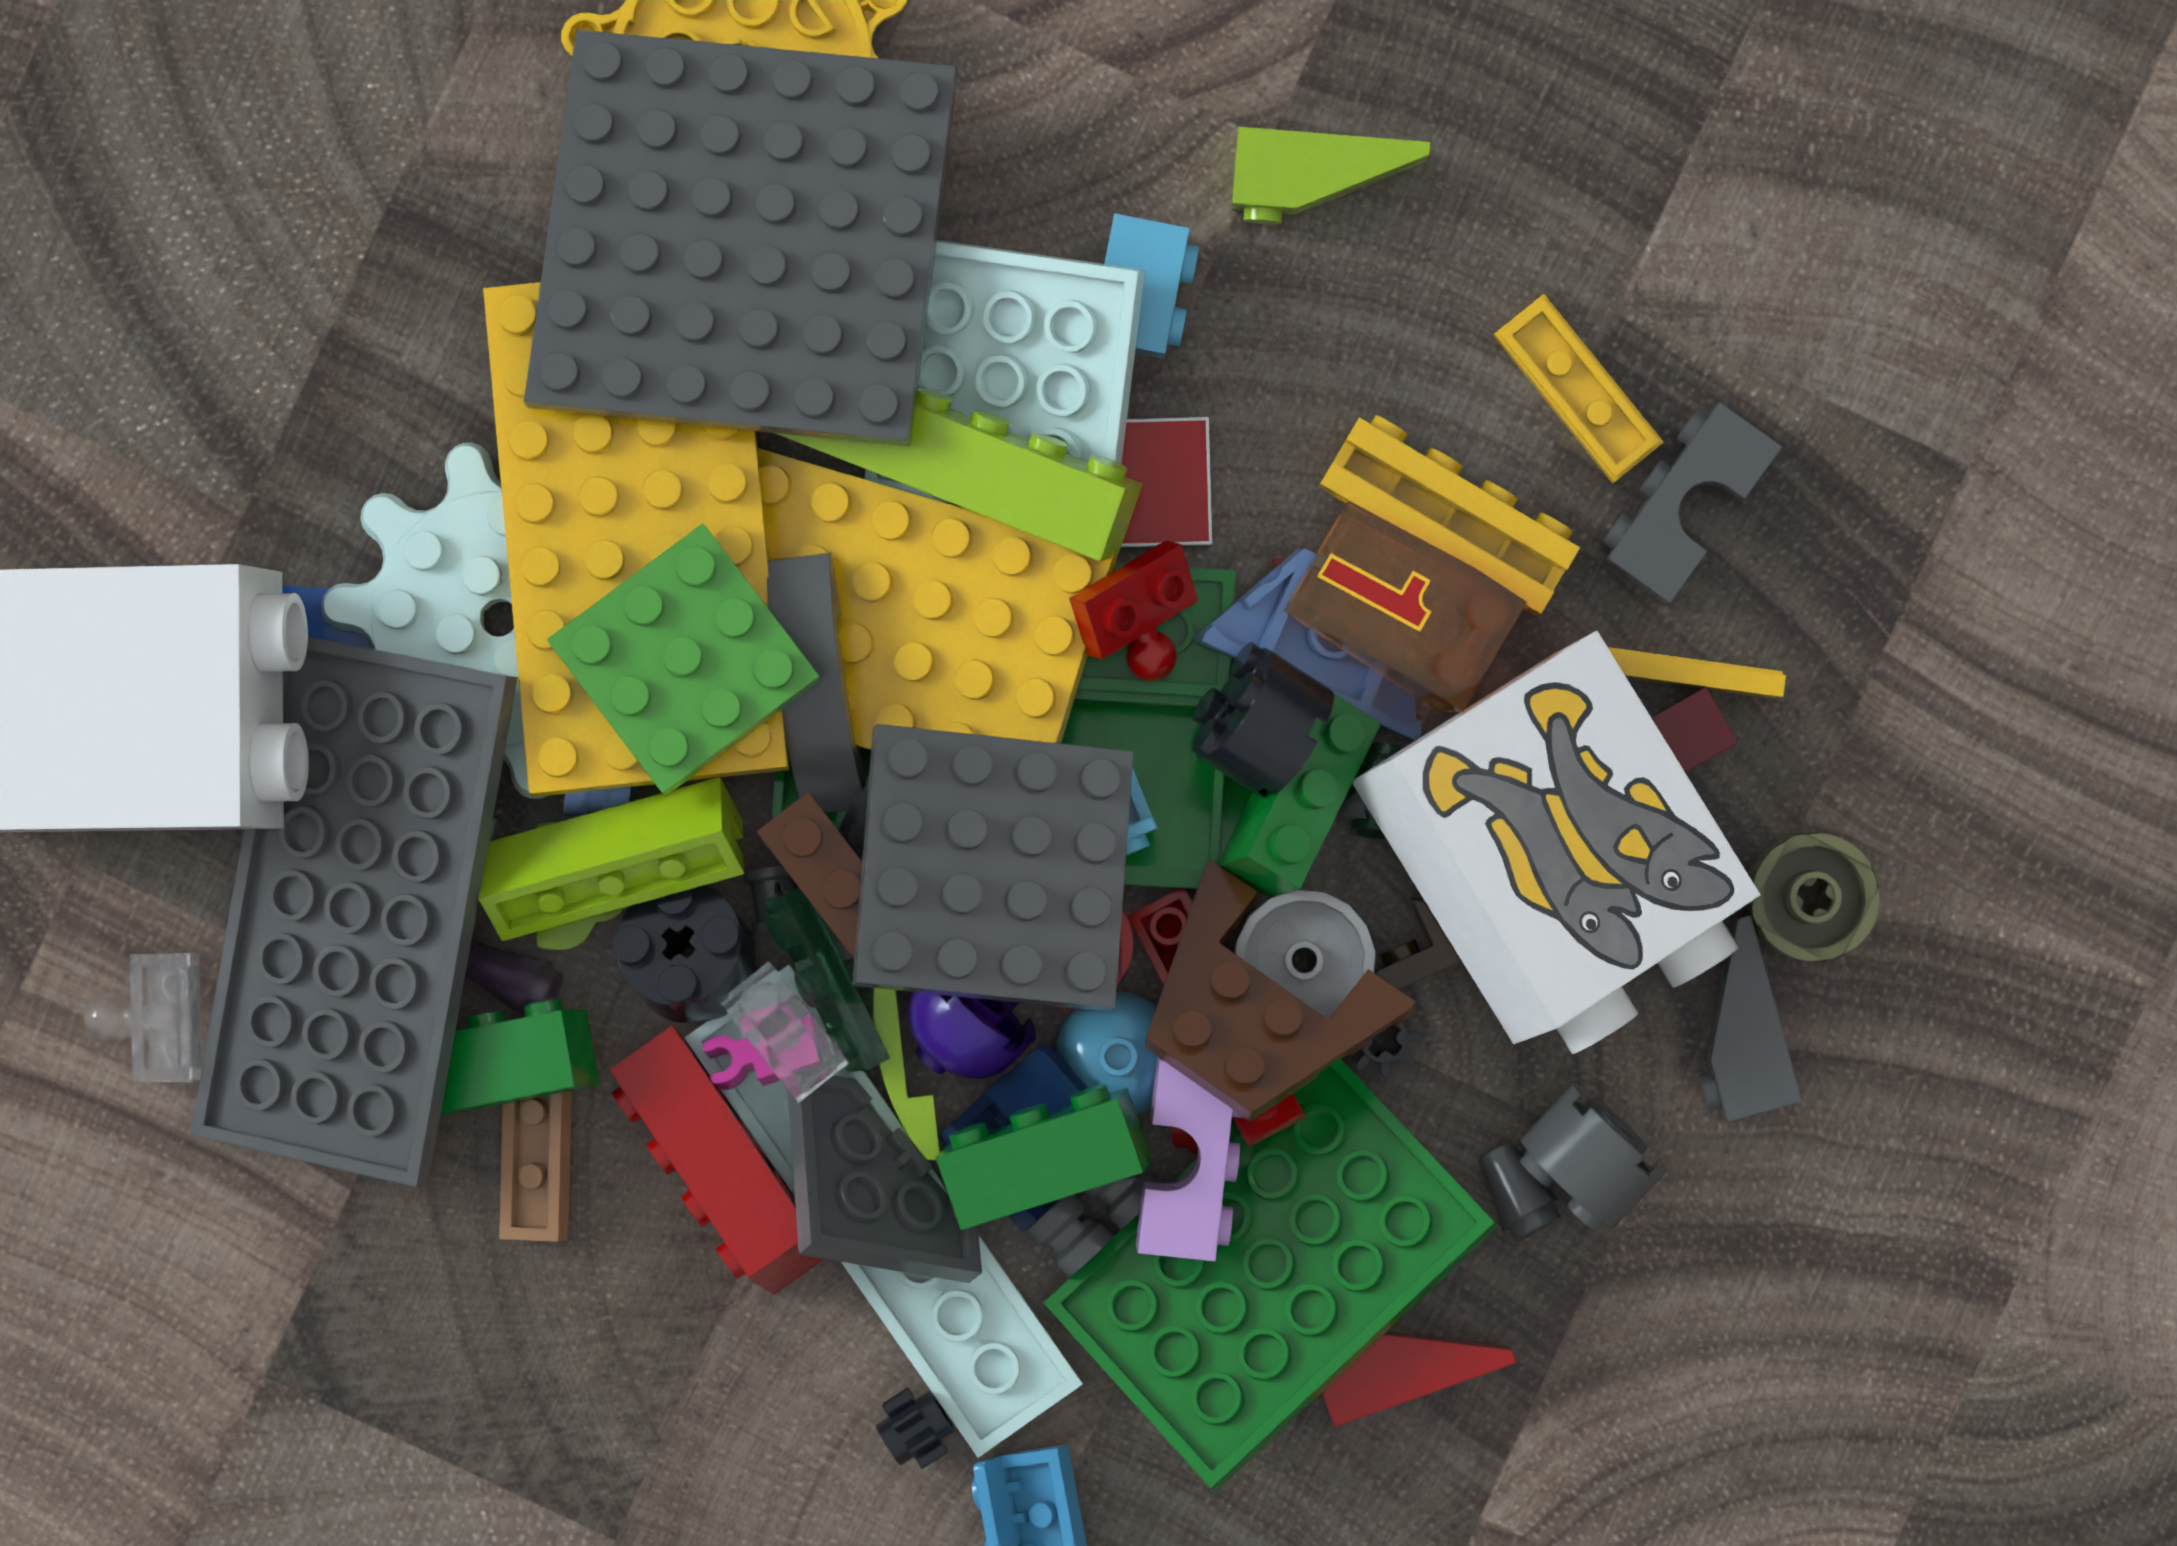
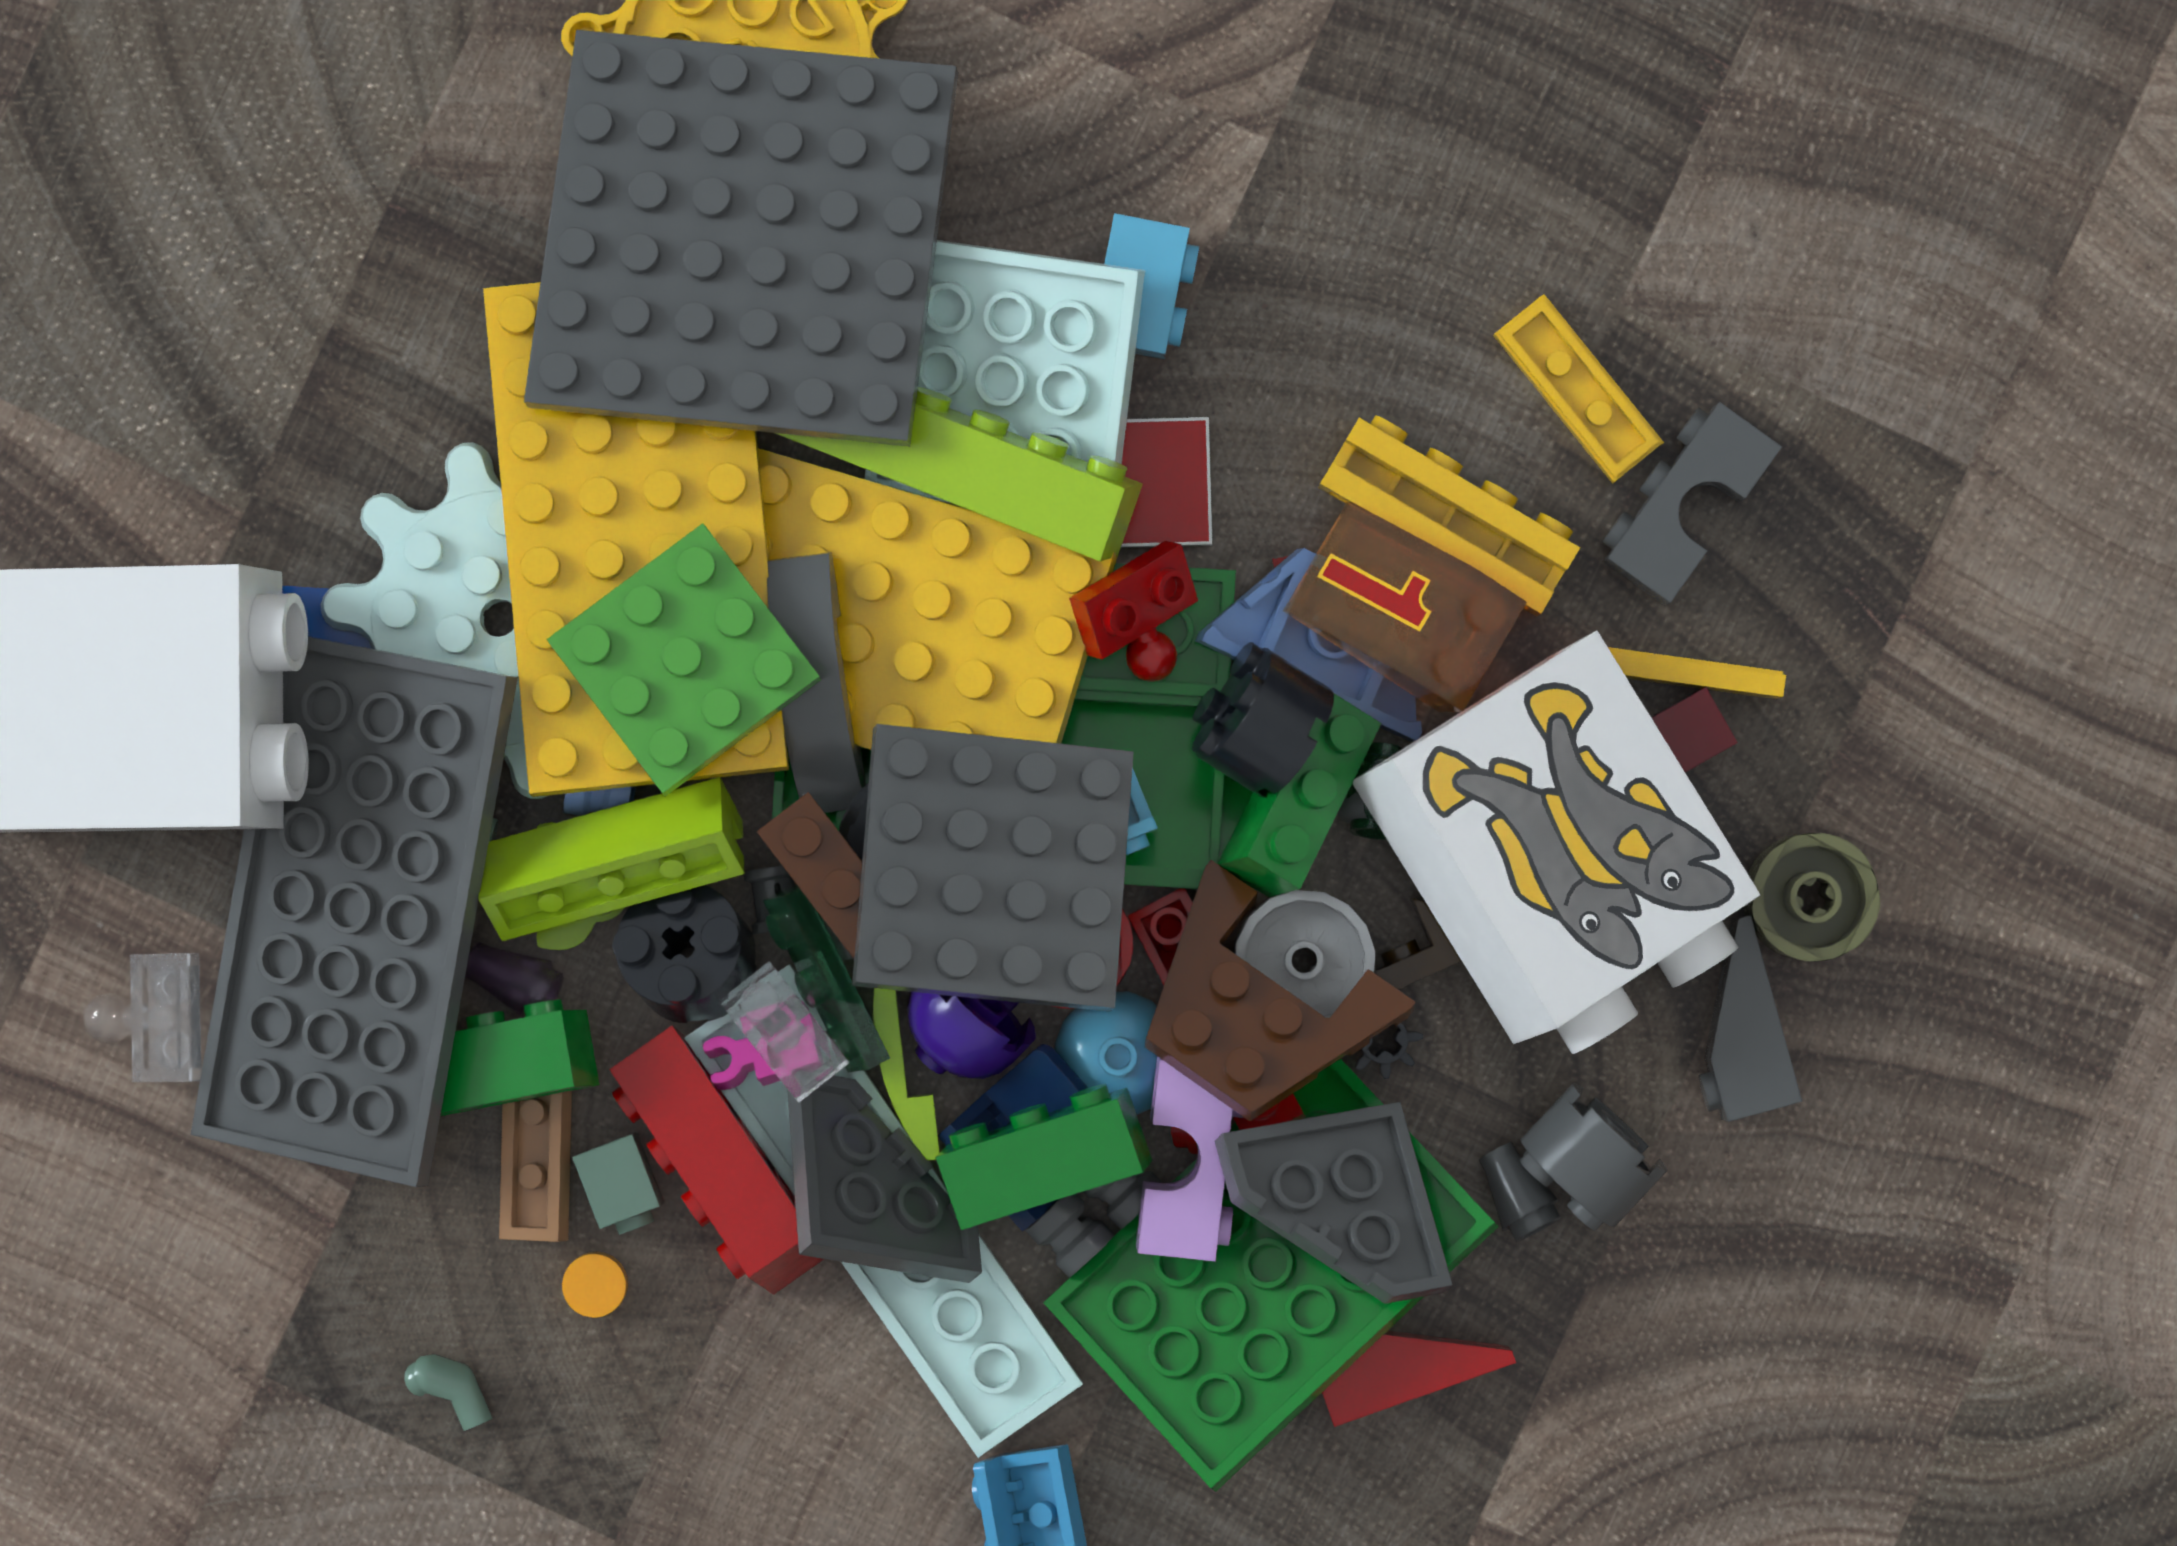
(449, 1381): none -> sand green arm
(595, 1284): none -> light orange tile
(619, 1183): none -> sand green brick
(915, 1428): black gear -> none
(1301, 170): lime slope -> none
(1343, 1194): none -> dark grey plate

